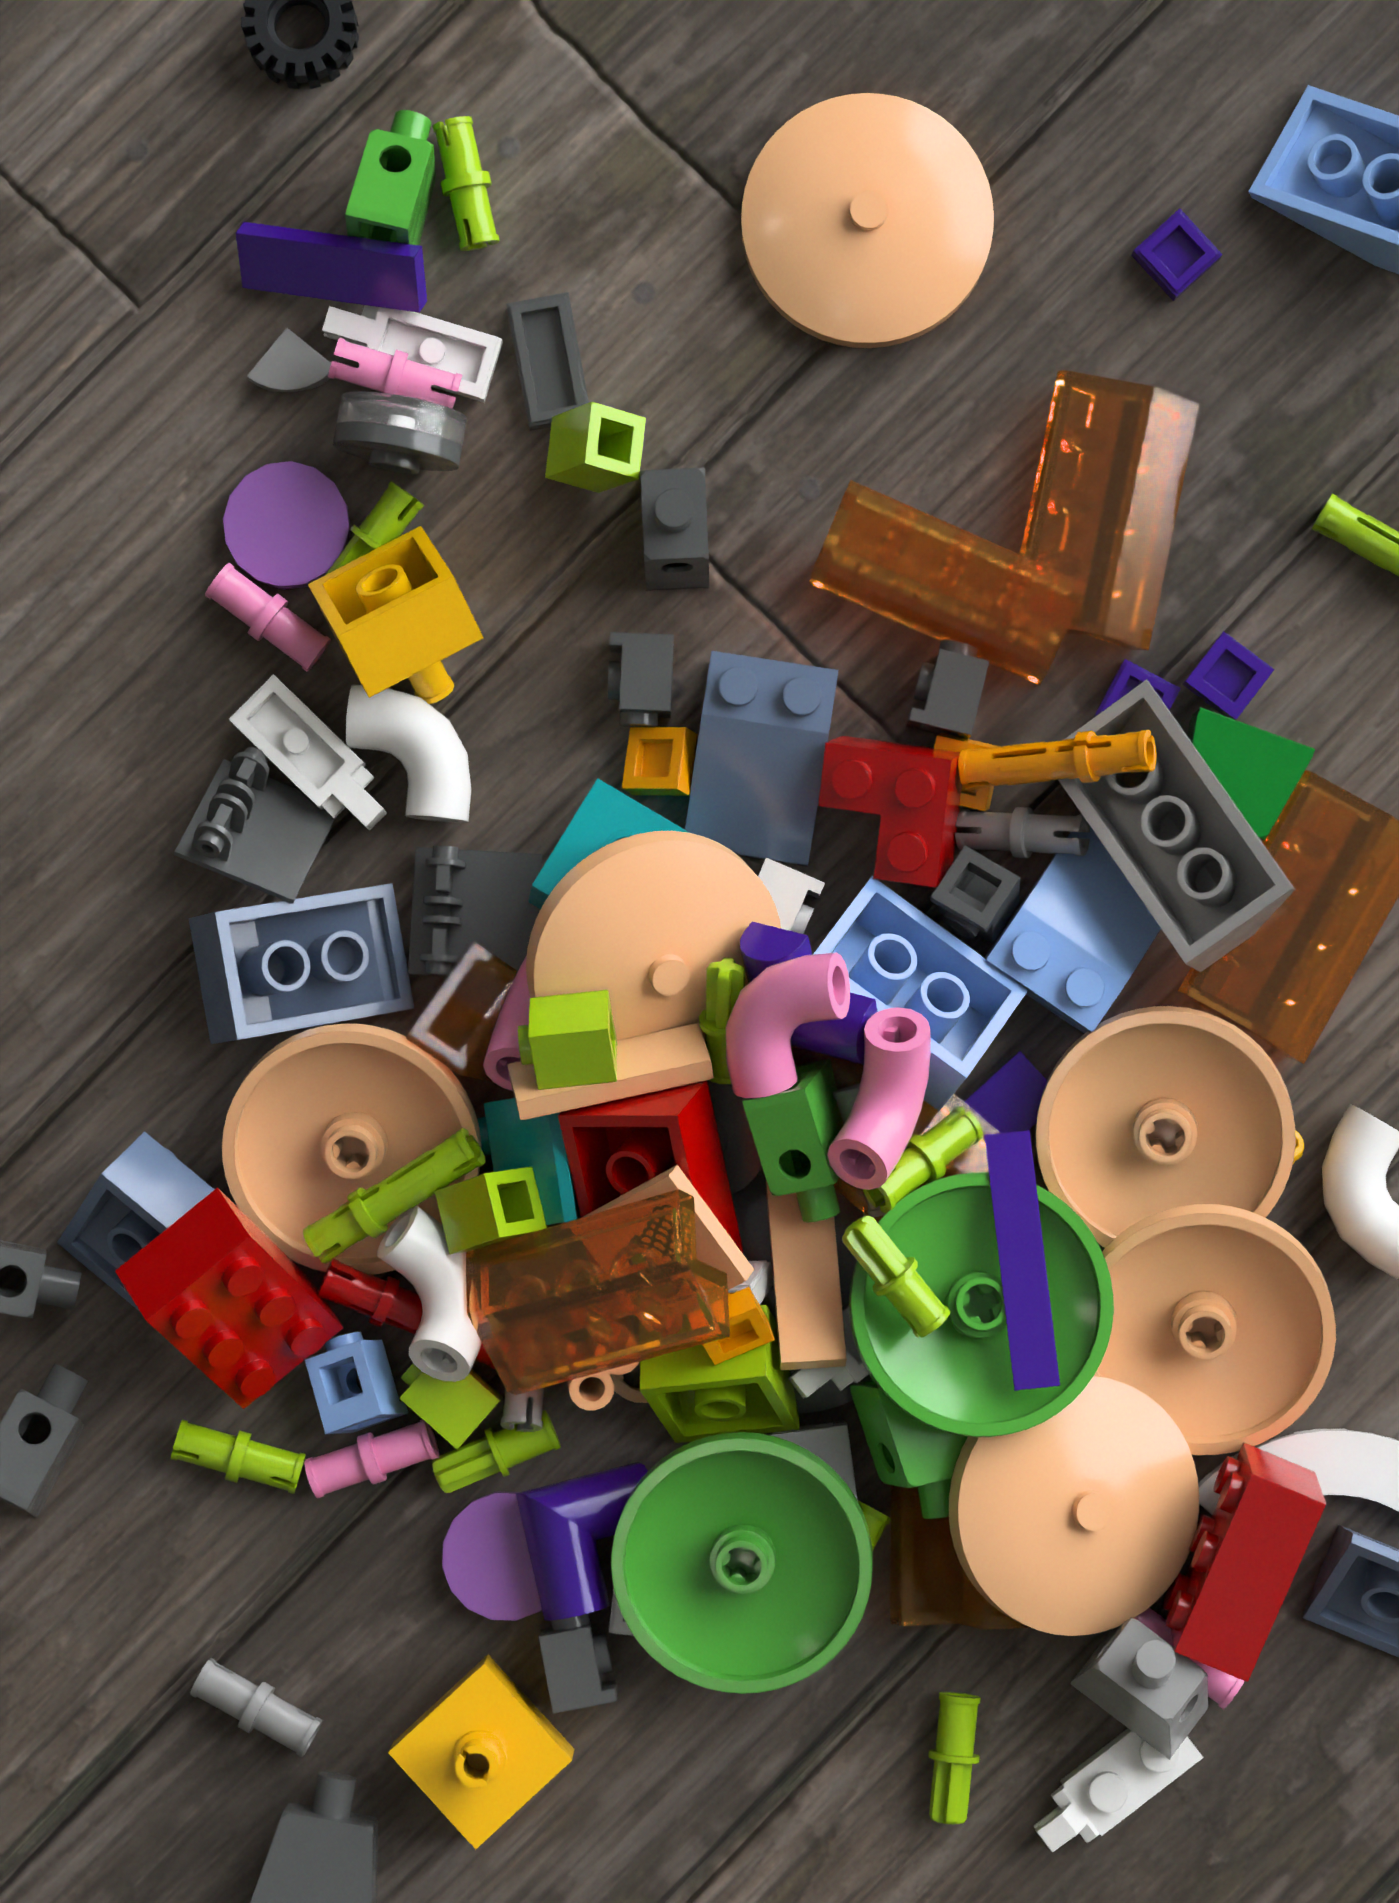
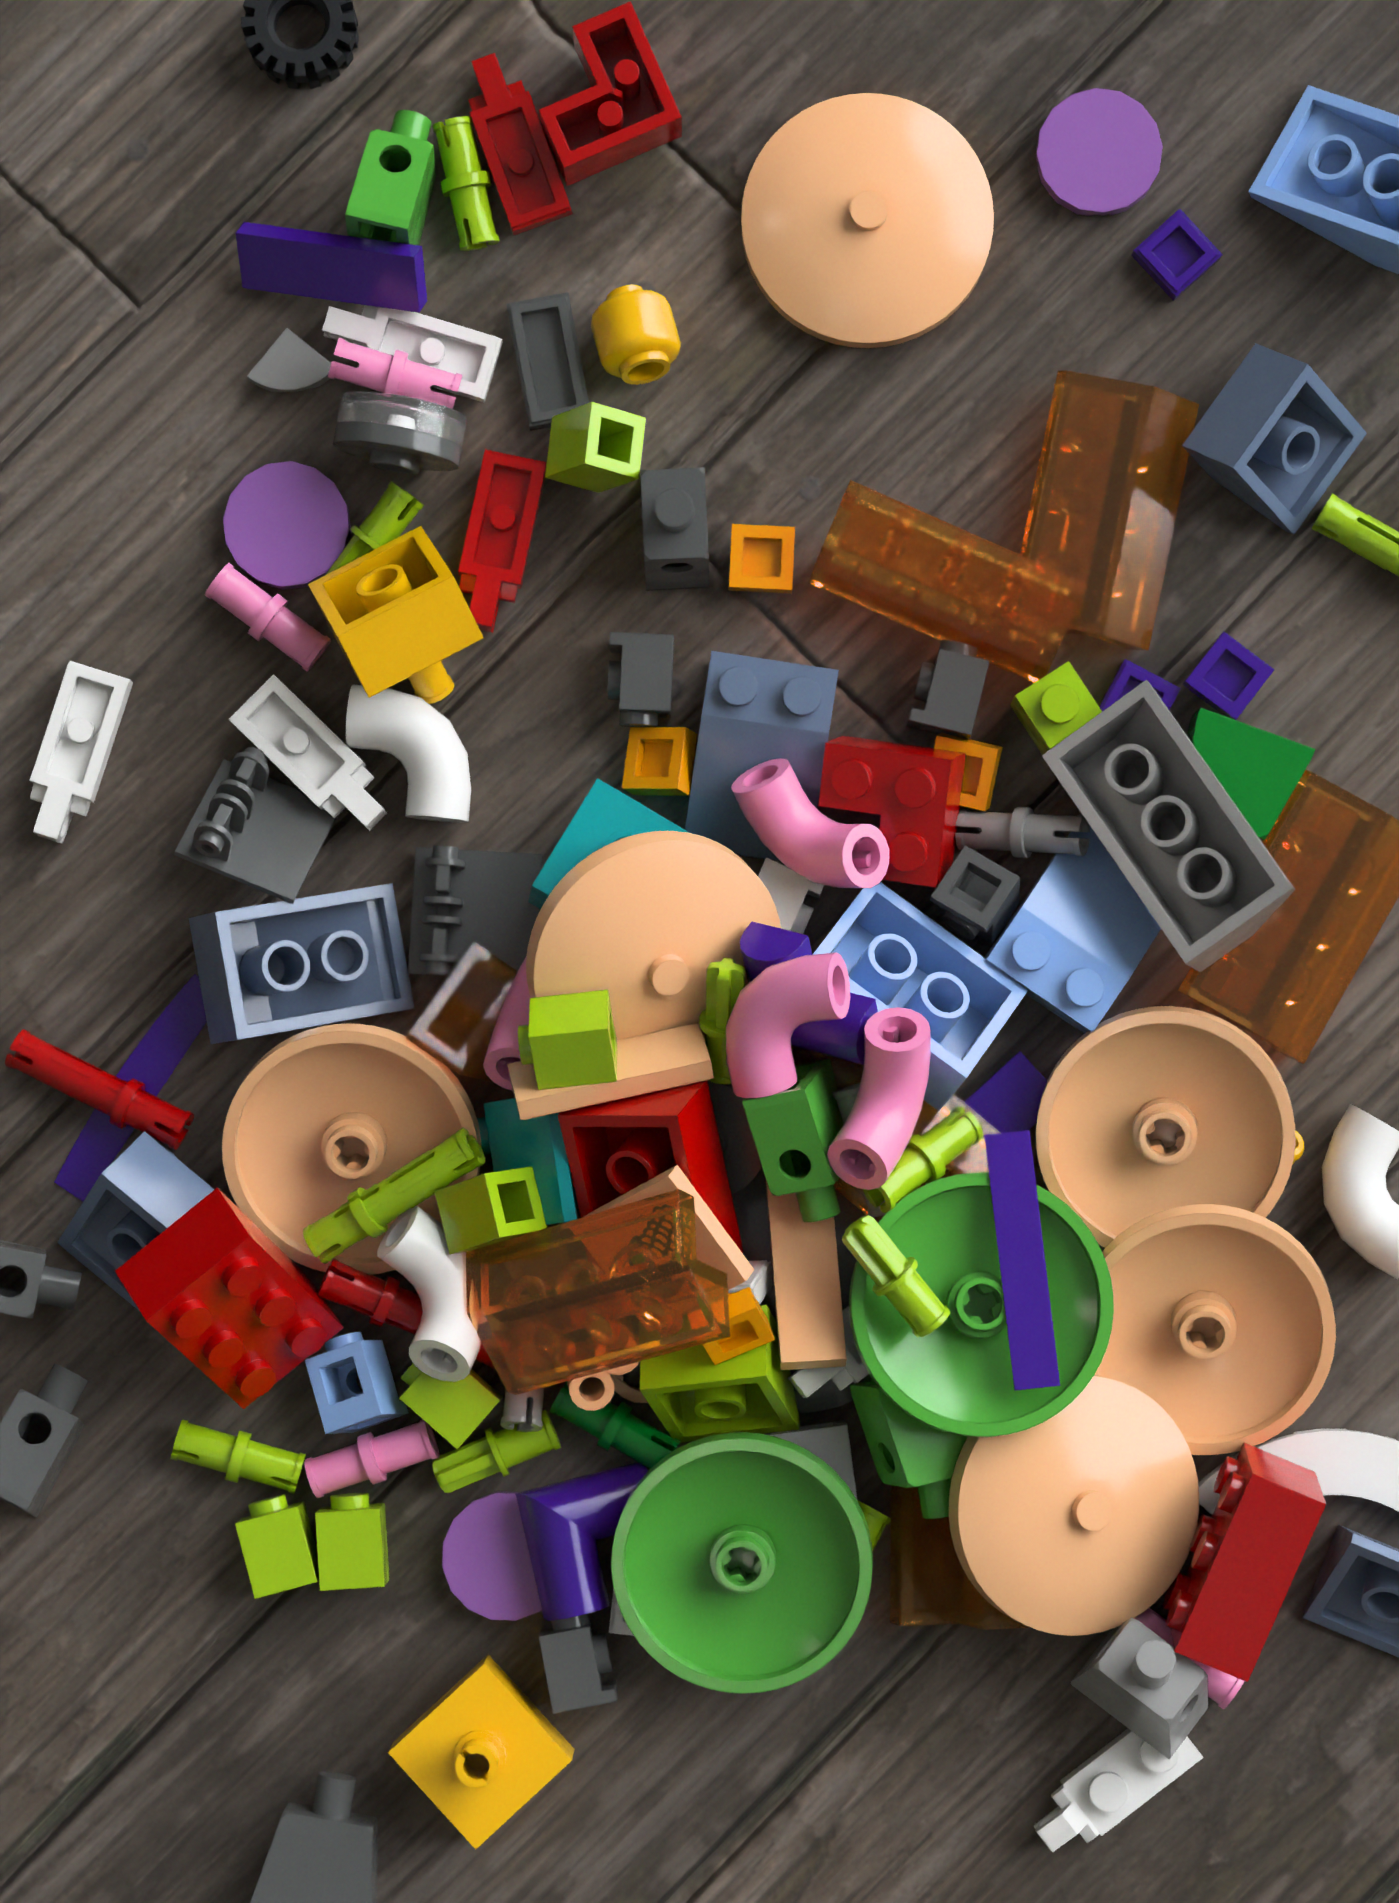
(76, 746): none -> white hinge
(121, 1100): none -> red pin
(150, 1063): none -> dark purple sticker
(256, 1707): light grey pin -> none
(278, 1546): none -> lime brick
(352, 1543): none -> lime brick
(500, 532): none -> red hinge
(516, 150): none -> red hinge
(617, 1429): none -> green pin
(624, 108): none -> red brick
(635, 334): none -> yellow head
(761, 558): none -> light orange plate
(803, 836): none -> bright pink cylinder
(953, 1757): lime axle -> none
(1055, 707): none -> lime brick
(1080, 757): light orange pin -> none
(1098, 152): none -> medium lavender tile
(1275, 437): none -> sand blue slope

